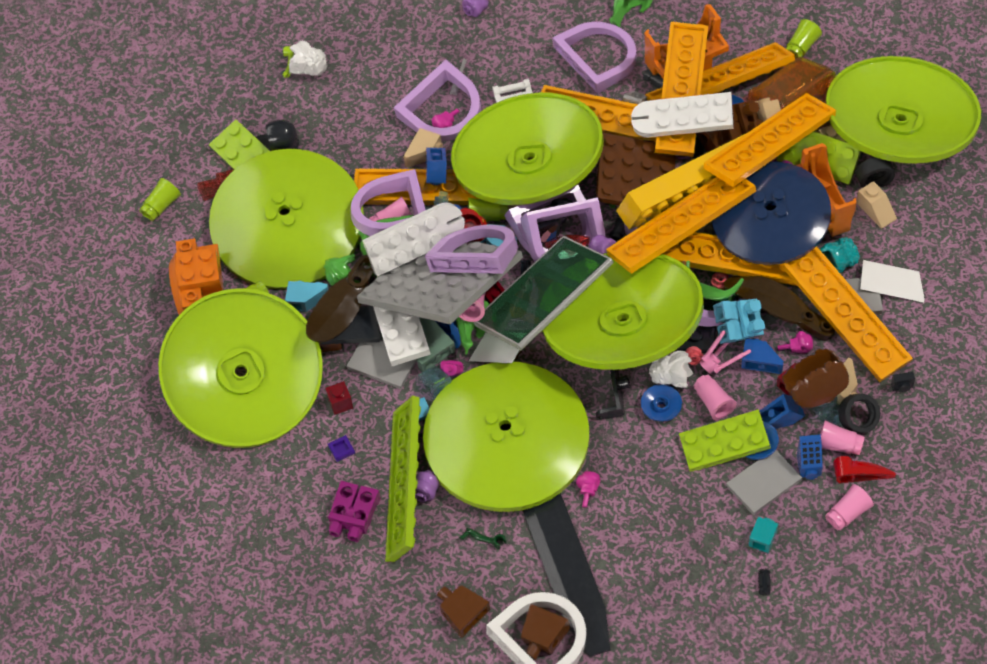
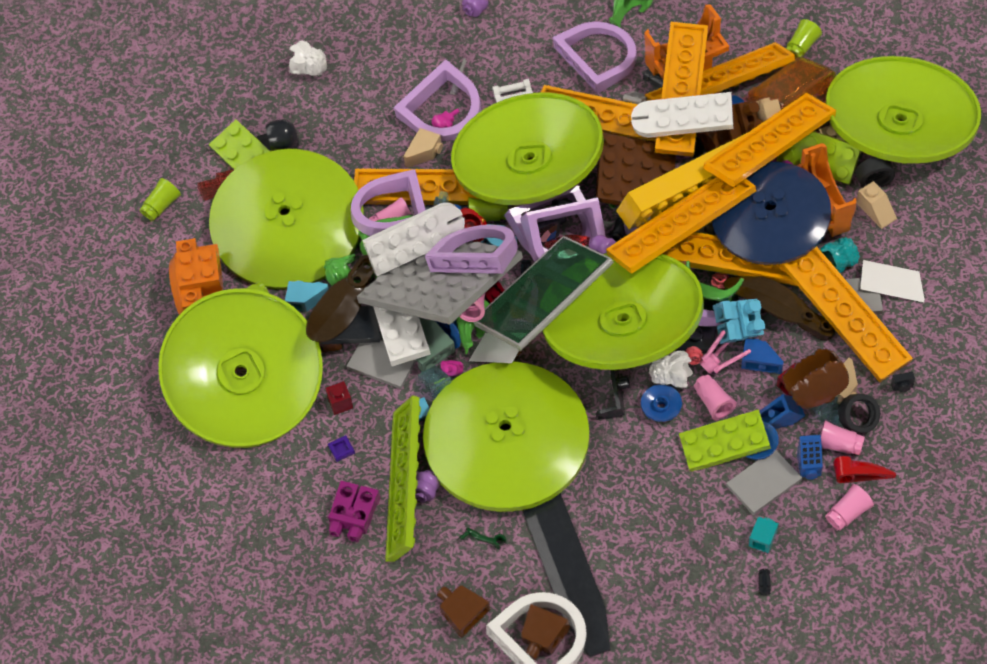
(287, 52): lime piece -> none
(436, 165): blue slope -> none
(588, 483): dark pink piece -> none
(800, 344): dark pink piece -> none

